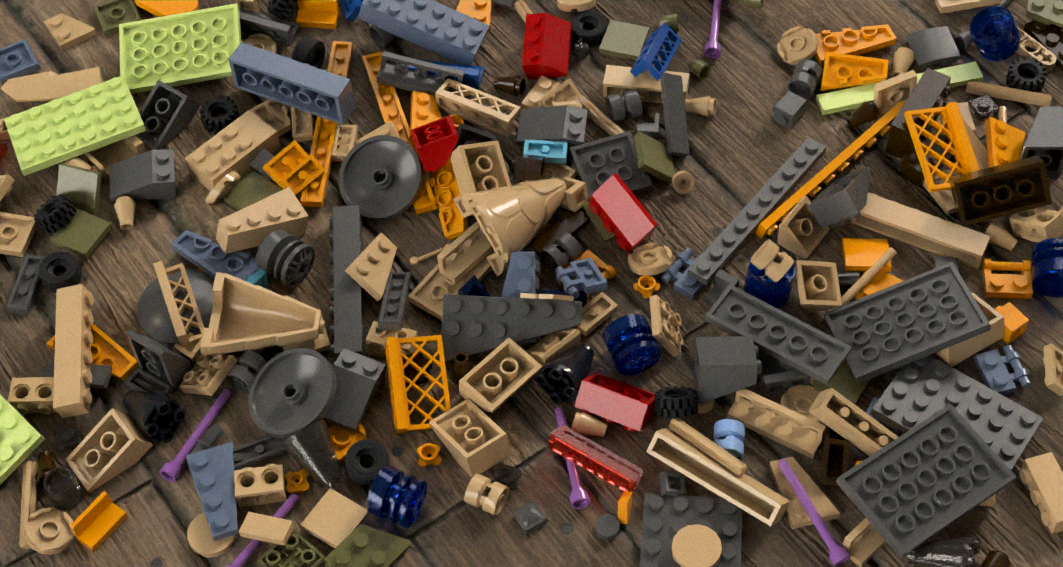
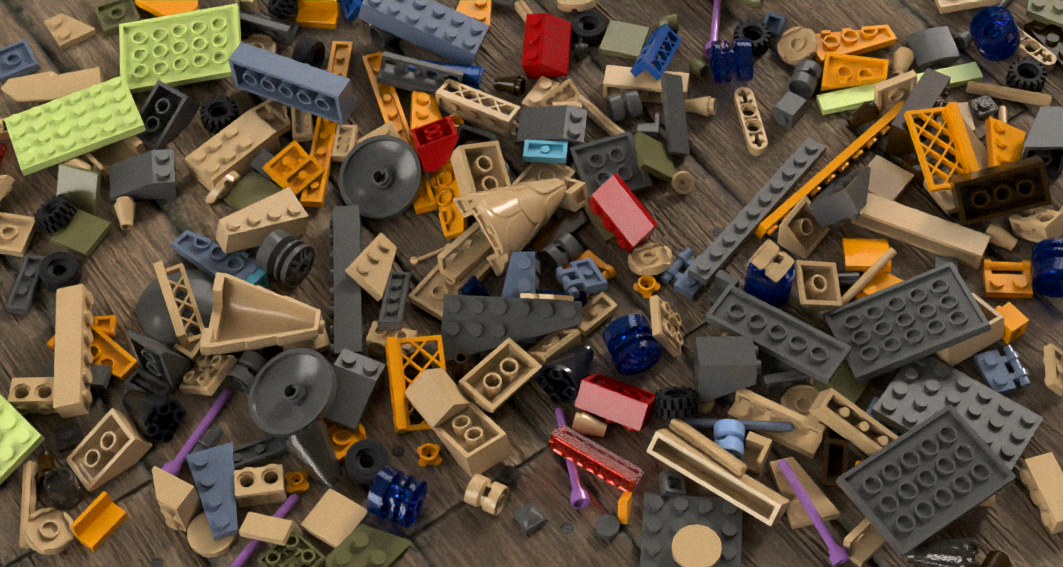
(106, 324): none -> light orange tile
(176, 499): none -> tan slope
(436, 396): none -> tan slope
(528, 167): dark brown brick -> none
(731, 60): none -> clear blue wheel
(748, 121): none -> tan beam
(749, 424): none -> sand blue piece
(753, 29): none -> black tyre
(756, 452): none -> tan panel
(775, 23): none -> sand blue slope
(888, 179): none -> tan tile

